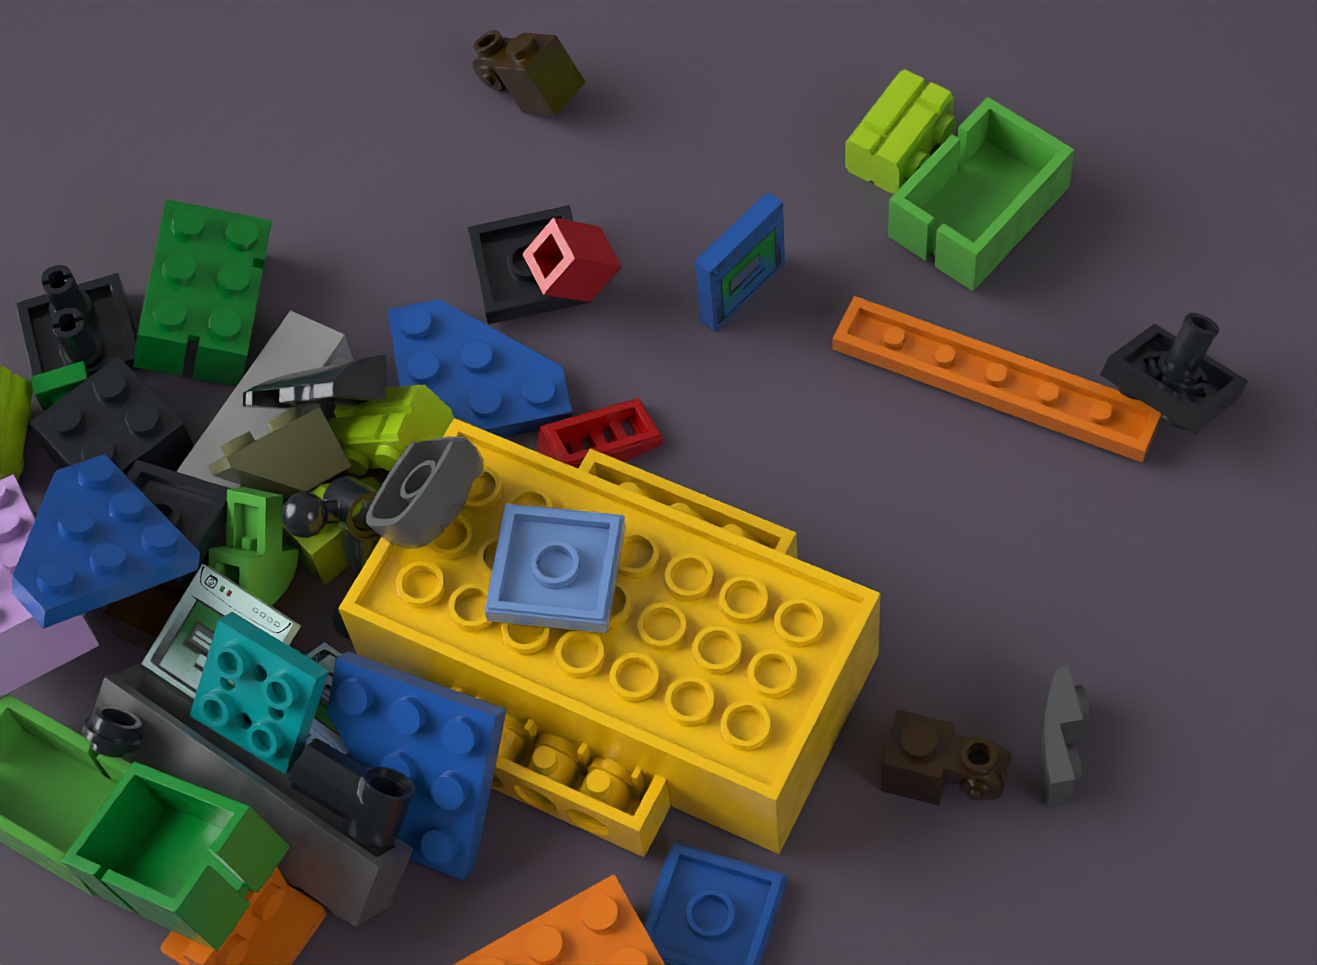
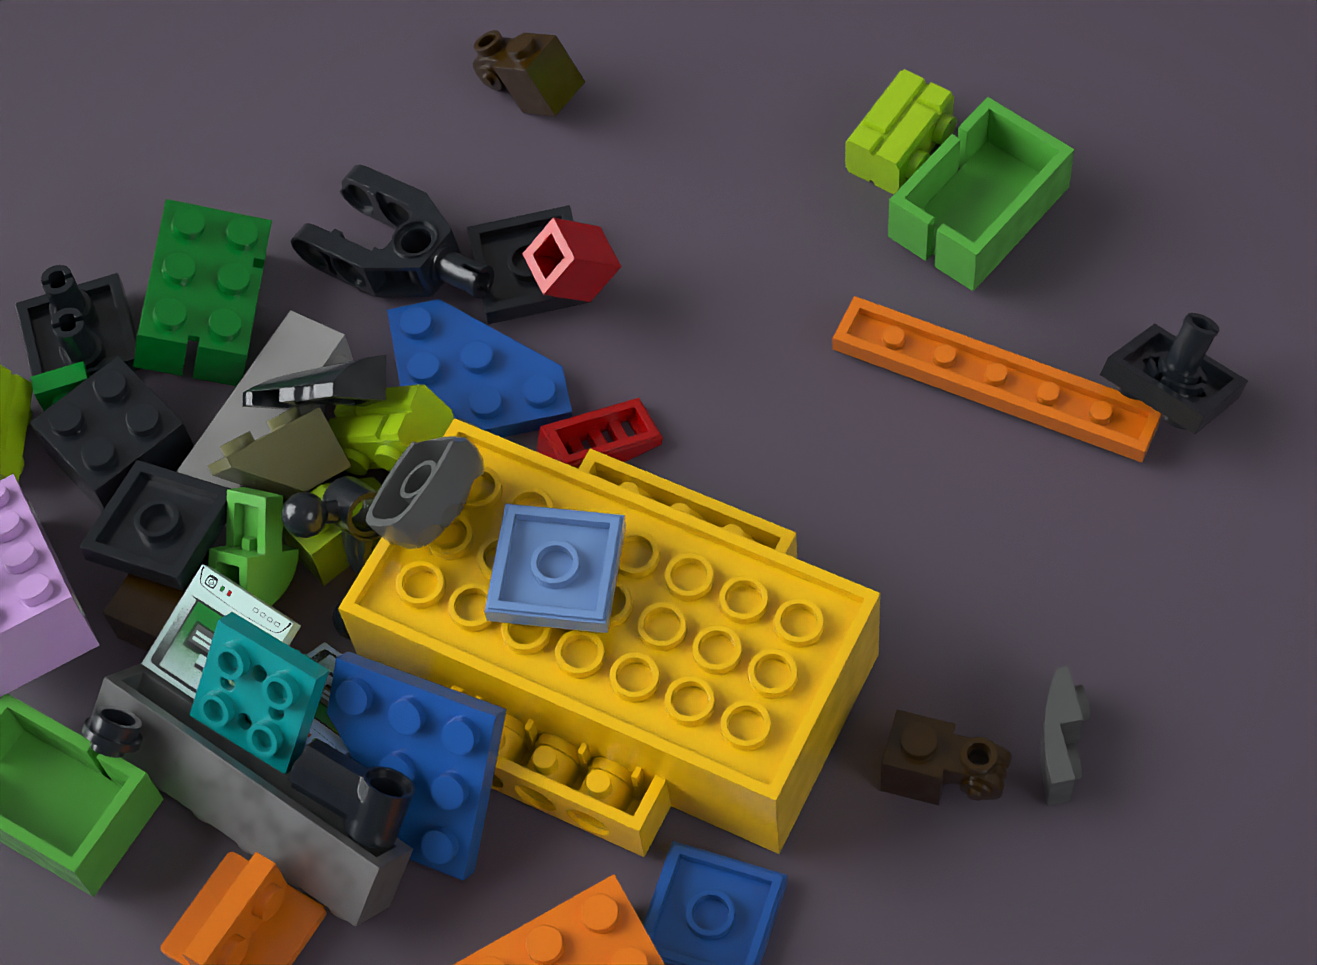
(96, 544): blue plate -> none
(176, 854): green piece -> none
(415, 260): none -> black piece
(740, 261): blue tile -> none

